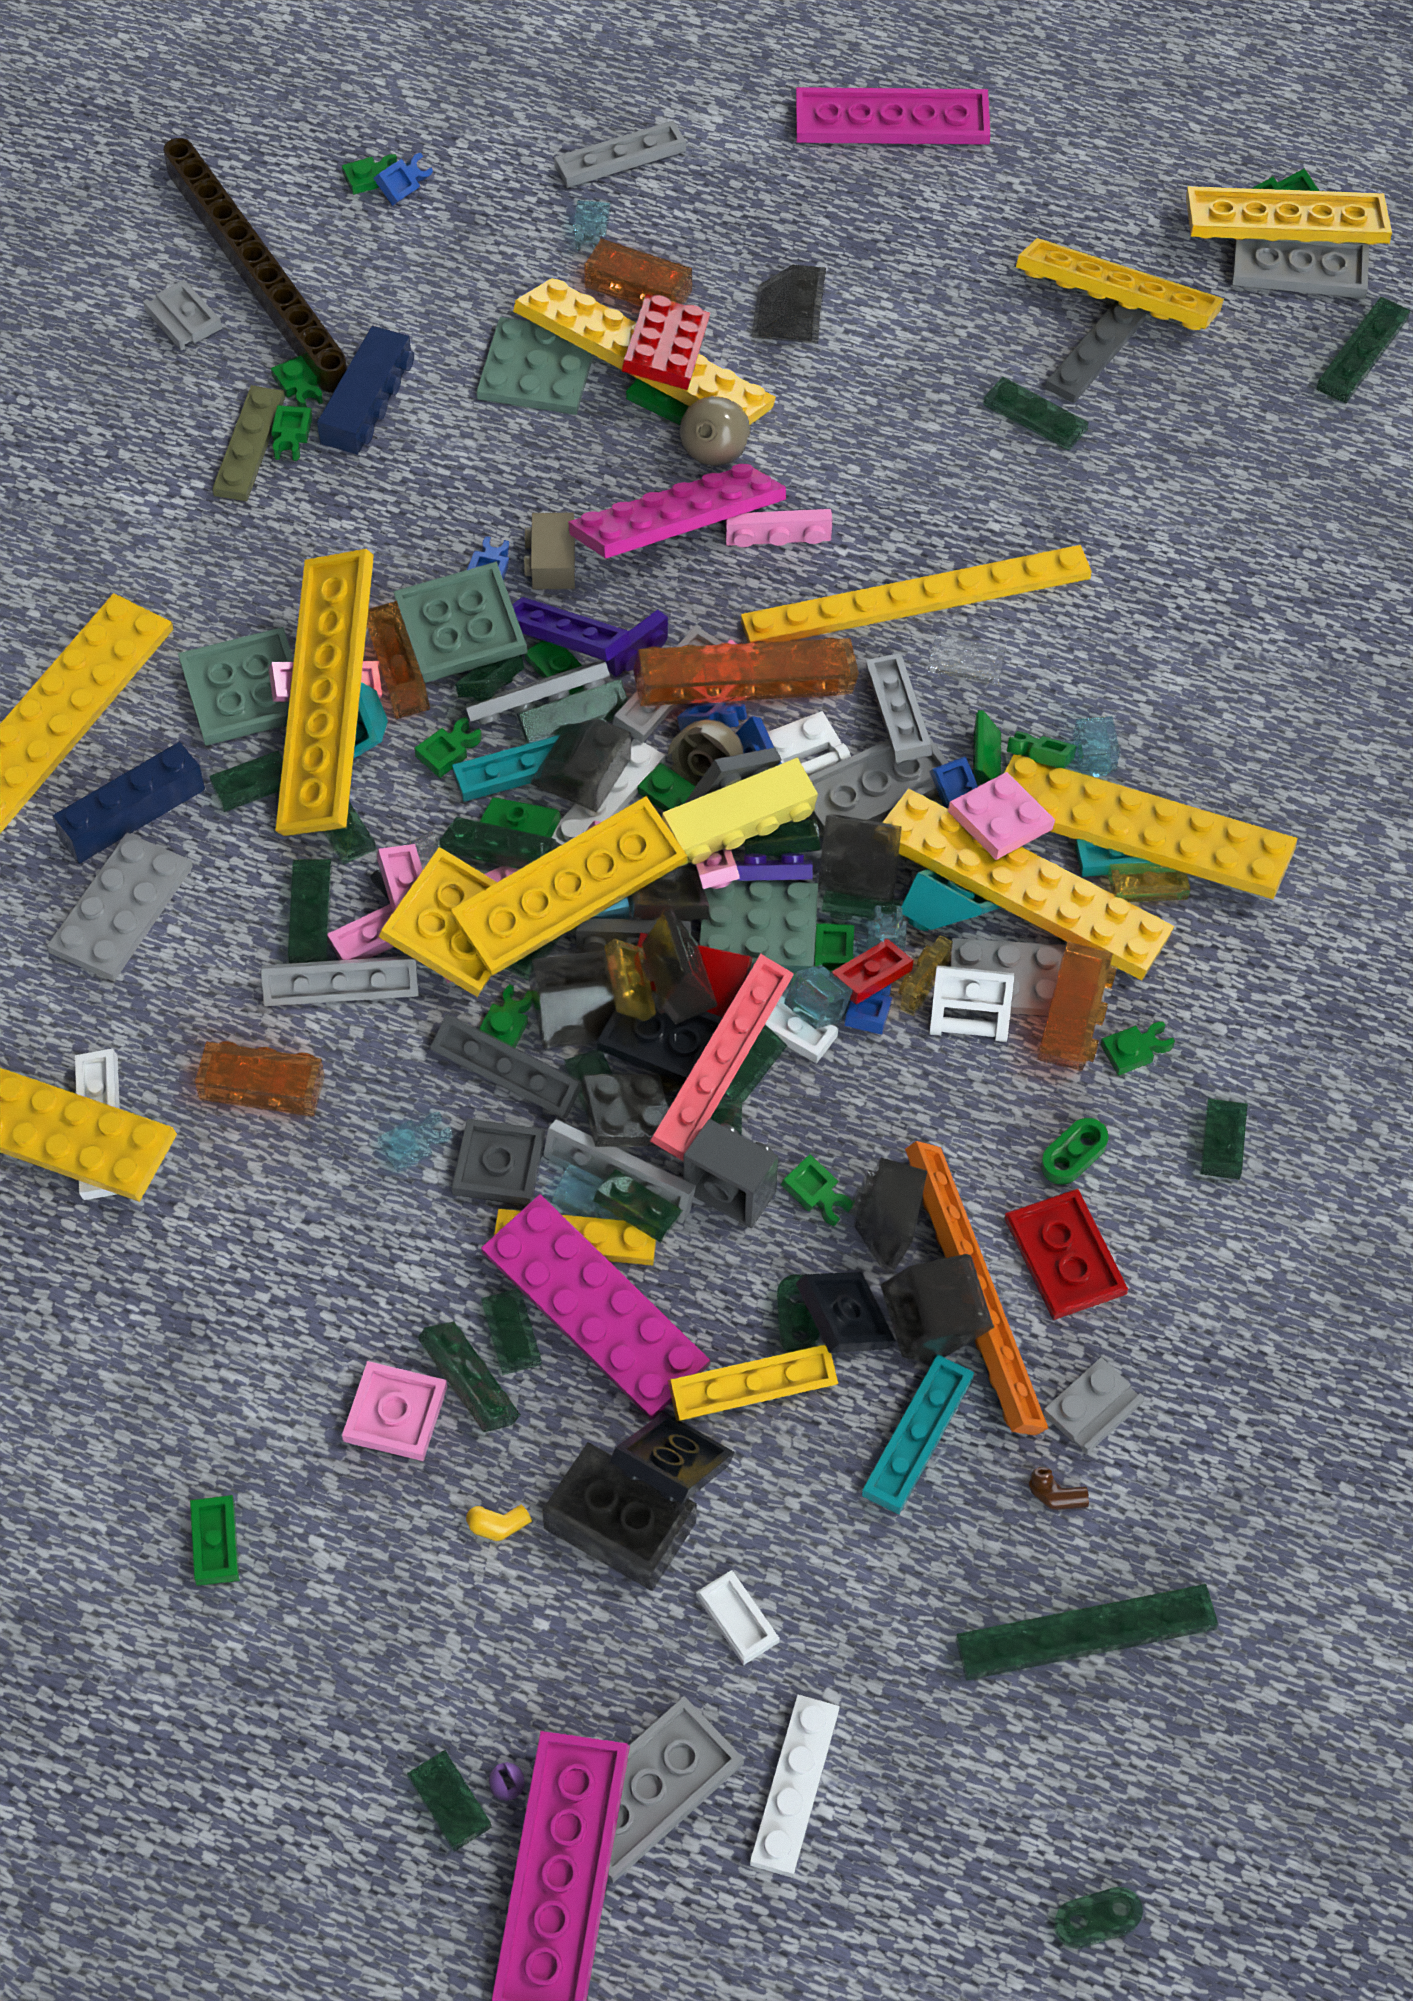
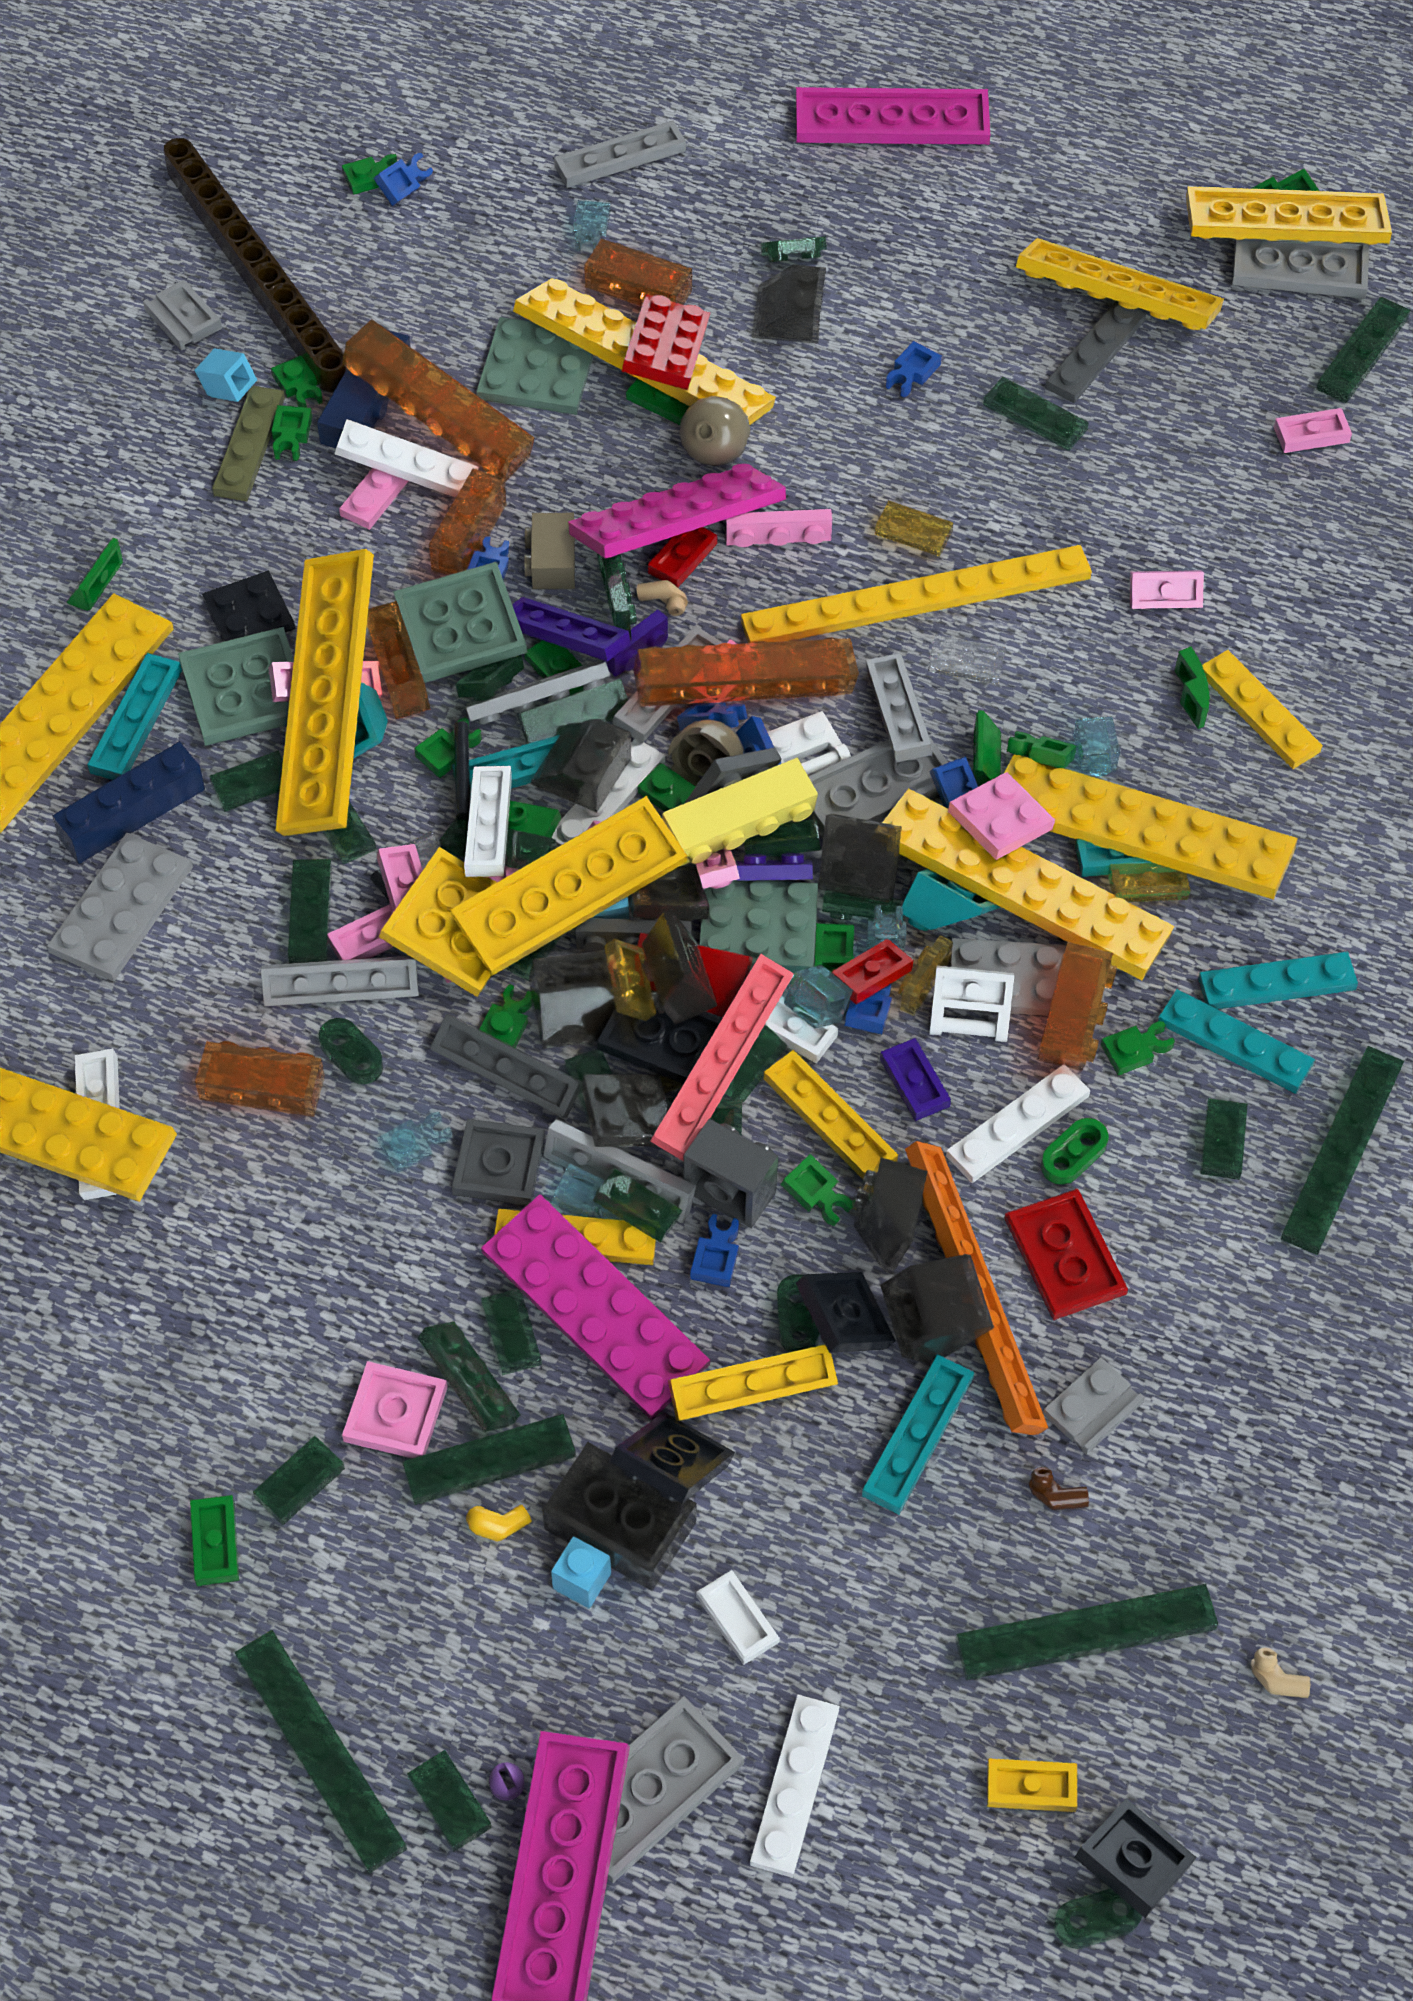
(97, 577): none -> green slope
(135, 717): none -> teal plate
(225, 375): none -> medium azure brick
(248, 607): none -> black plate
(298, 1480): none -> clear green plate
(321, 1751): none -> clear green plate
(353, 1052): none -> clear green plate
(371, 498): none -> bright pink plate
(403, 458): none -> white plate
(437, 400): none -> clear orange brick
(462, 771): none -> black bar
(467, 522): none -> clear orange brick
(488, 821): none -> white plate
(489, 1459): none -> clear green plate
(581, 1572): none -> medium azure brick
(617, 592): none -> clear green plate
(665, 591): none -> tan arm
(682, 555): none -> red plate
(716, 1257): none -> blue plate
(808, 247): none -> clear green plate
(827, 1114): none -> yellow plate
(913, 365): none -> blue plate
(914, 528): none -> clear yellow plate
(915, 1079): none -> dark purple plate
(1018, 1123): none -> white plate
(1032, 1785): none -> yellow plate
(1135, 1857): none -> black plate
(1166, 589): none -> bright pink plate
(1195, 690): none -> green slope
(1236, 1041): none -> teal plate
(1261, 709): none -> yellow plate
(1273, 1678): none -> tan arm
(1278, 980): none -> teal plate
(1312, 430): none -> bright pink plate
(1342, 1150): none -> clear green plate

